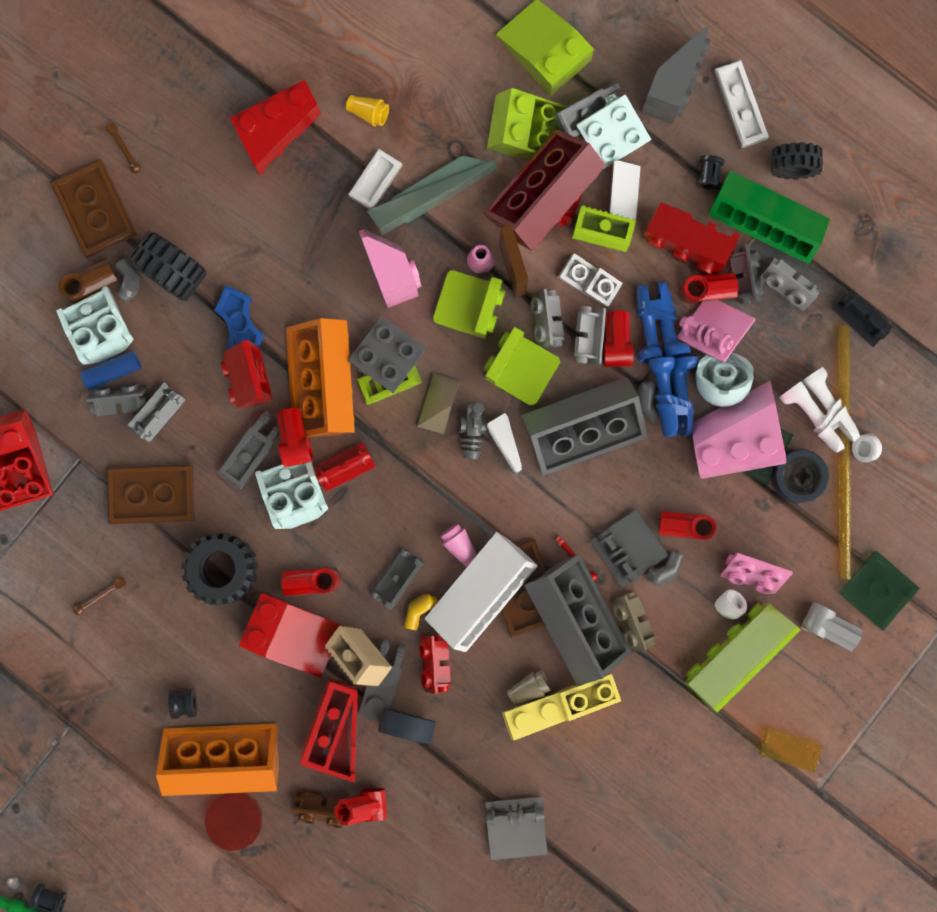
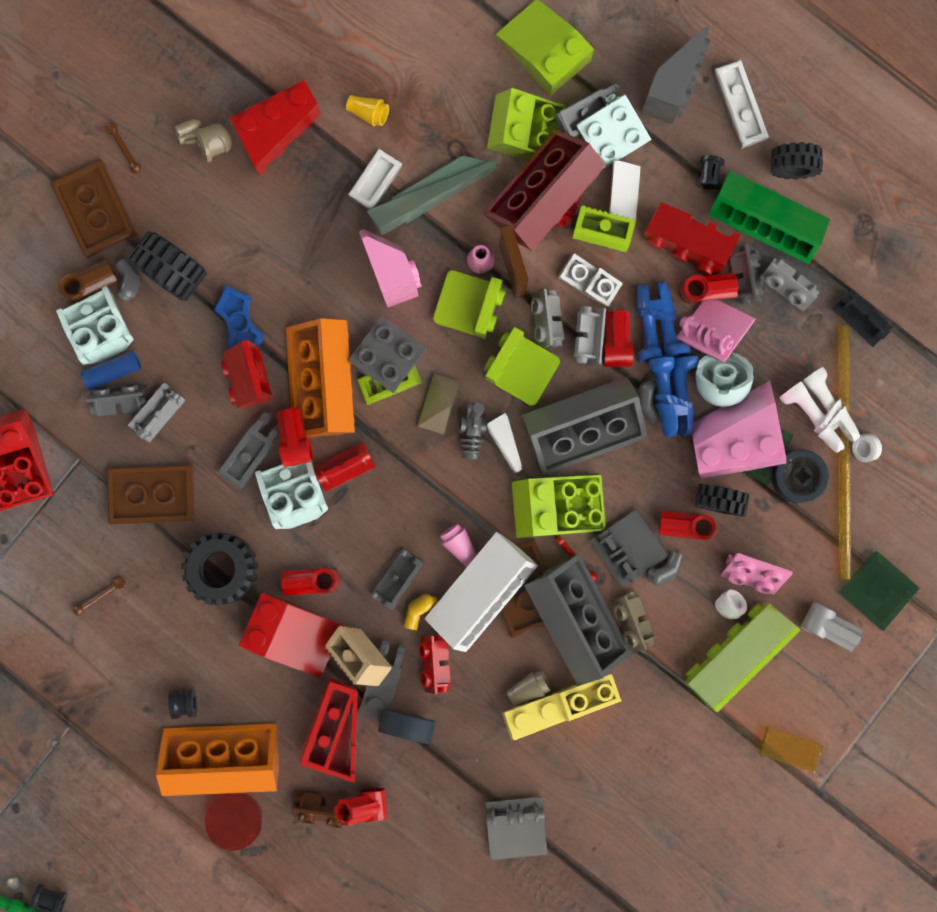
(210, 139): none -> dark tan piece
(558, 506): none -> lime slope
(722, 500): none -> black tyre

